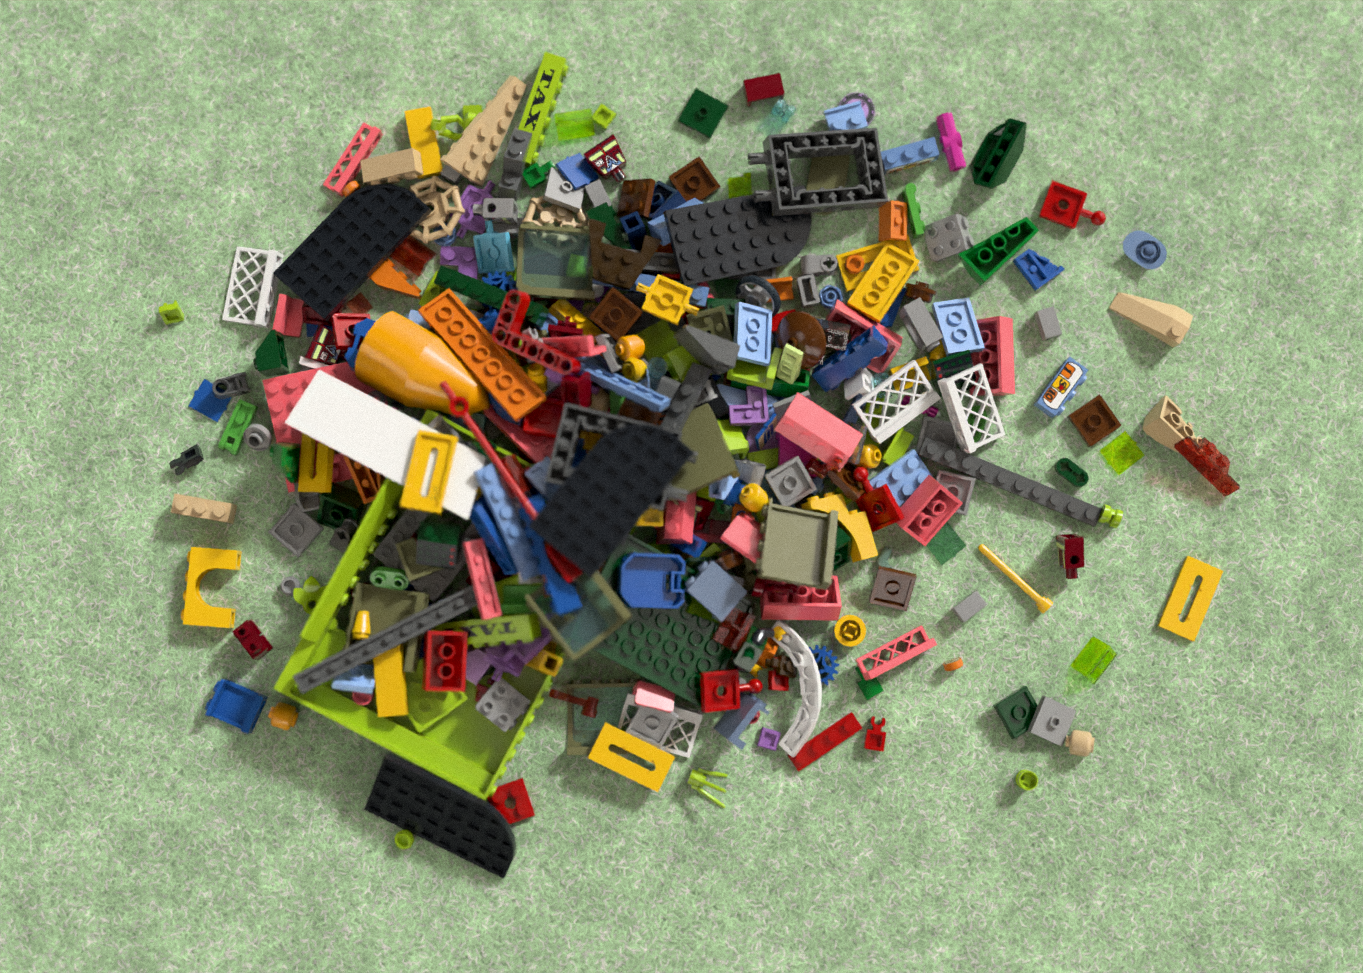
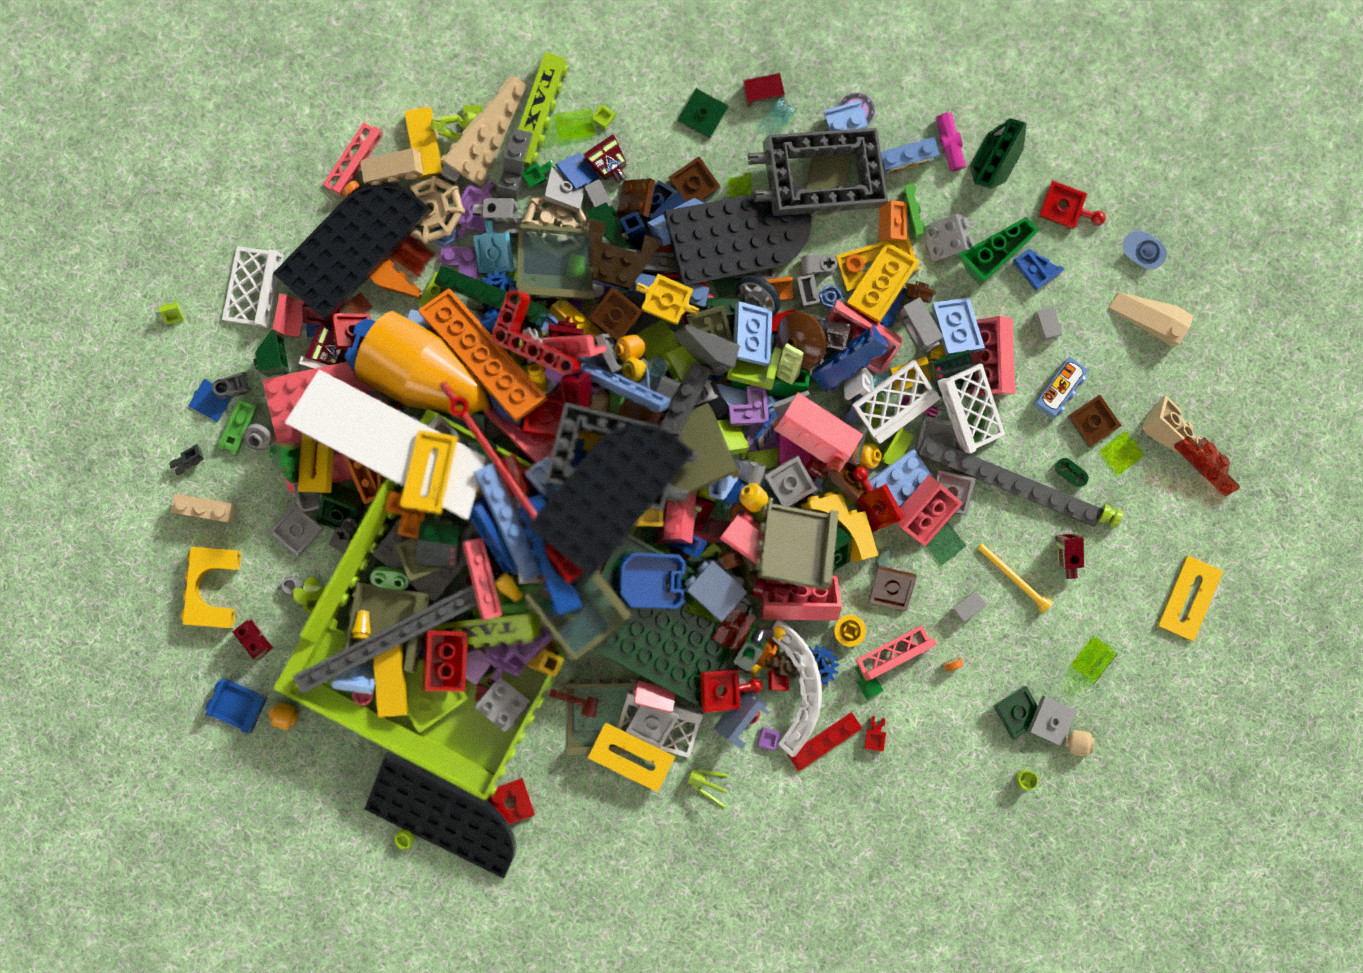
(410, 518): none -> orange plate
(508, 586): none -> yellow cone

